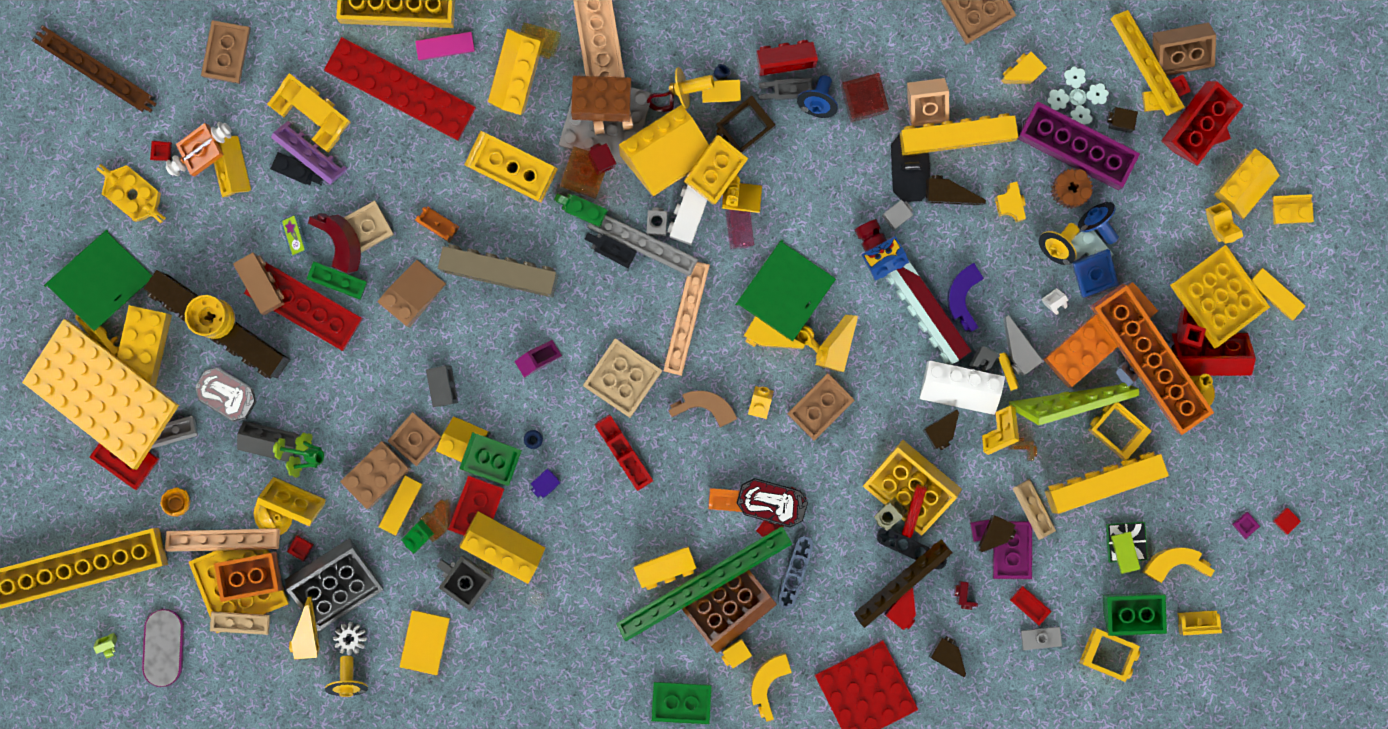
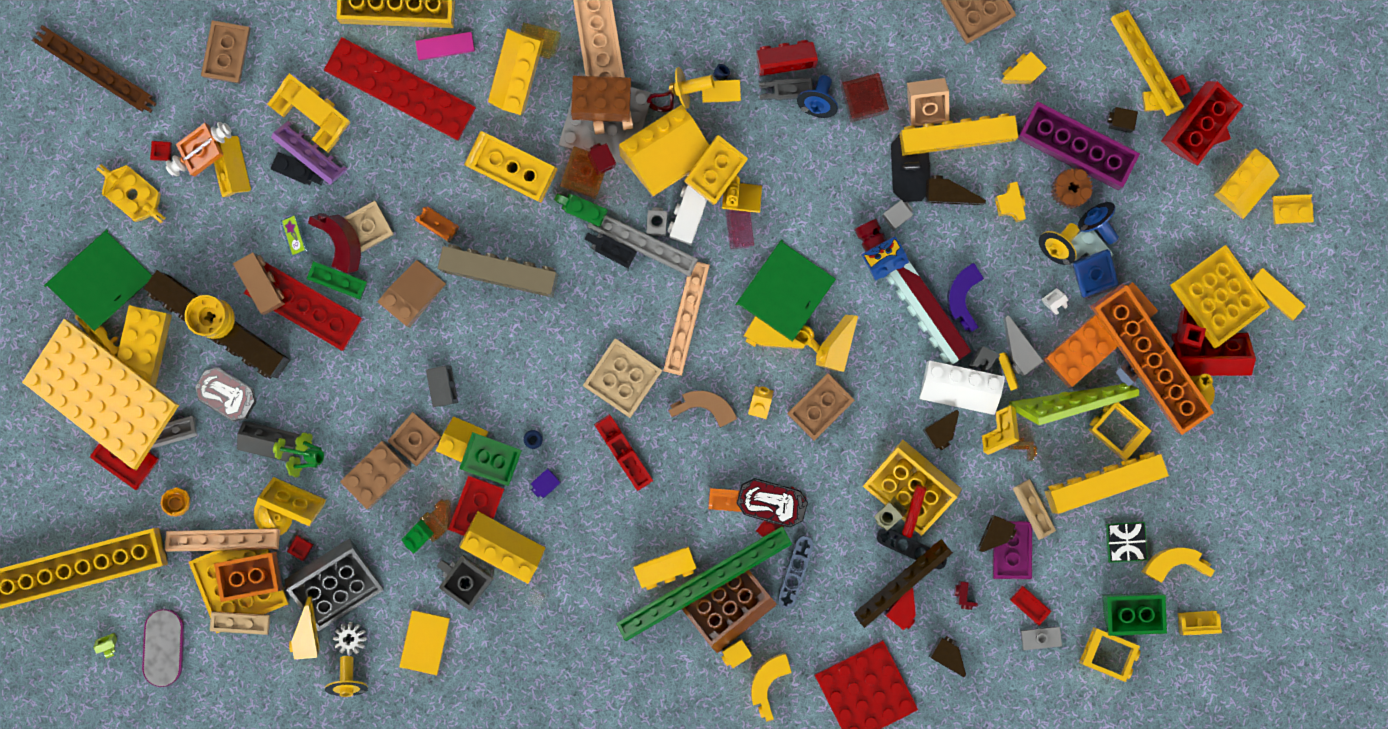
(400, 505): yellow tile -> none
(537, 358): magenta slope -> none
(681, 703): green plate -> none
(758, 112): dark brown window -> none
(978, 529): magenta tile -> none
(1078, 96): light aqua plant -> none
(1125, 552): lime tile -> none
(1185, 48): medium nougat slope -> none
(1222, 223): yellow brick -> none
(1246, 525): magenta tile -> none
(1286, 521): red tile -> none

